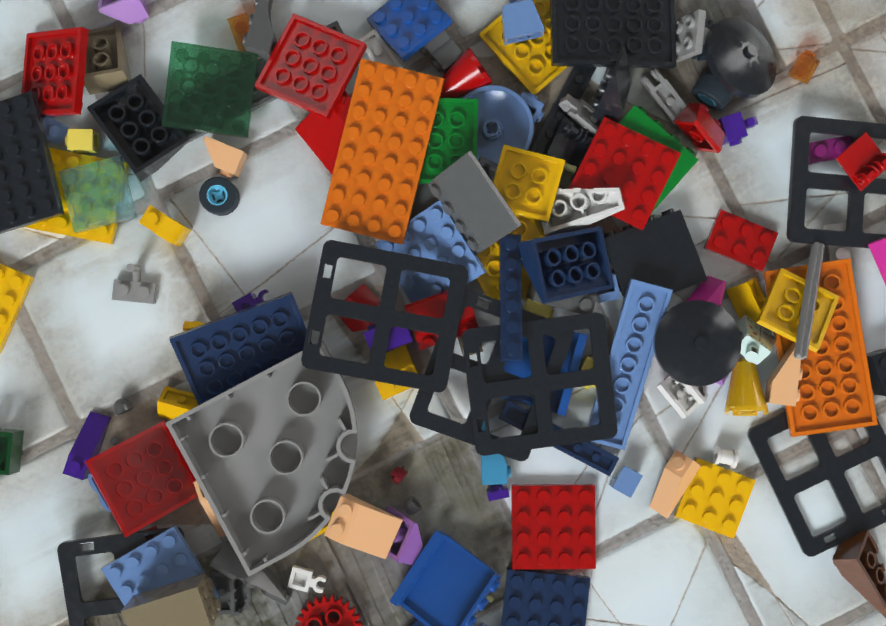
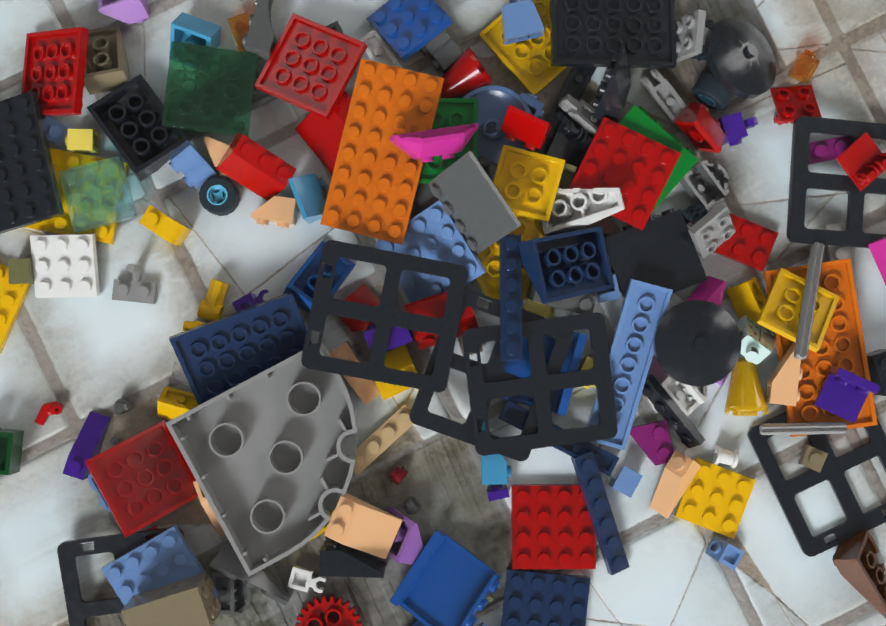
(20, 271): none -> olive panel
(48, 409): none -> red arm
(65, 265): none -> white plate
(178, 375): none -> clear plate
(191, 164): none -> medium blue brick
(194, 31): none -> dark azure slope
(212, 306): none -> yellow piece
(255, 167): none -> red slope
(277, 210): none -> light nougat slope
(304, 281): none -> blue slope
(309, 196): none -> dark azure slope
(344, 561): none -> black slope
(363, 388): none -> light nougat slope
(382, 438): none -> tan plate
(435, 142): none -> dark pink wedge
(525, 127): none -> red slope
(600, 512): none -> dark blue plate
(654, 441): none -> magenta wing
(672, 413): none -> black plate
(706, 183): none -> dark grey slope
(708, 227): none -> light grey plate
(724, 552): none -> medium blue bracket
(793, 103): none -> red hinge
(803, 428): none -> light grey axle
(812, 458): none -> dark tan plate
(844, 393): none -> dark purple bracket

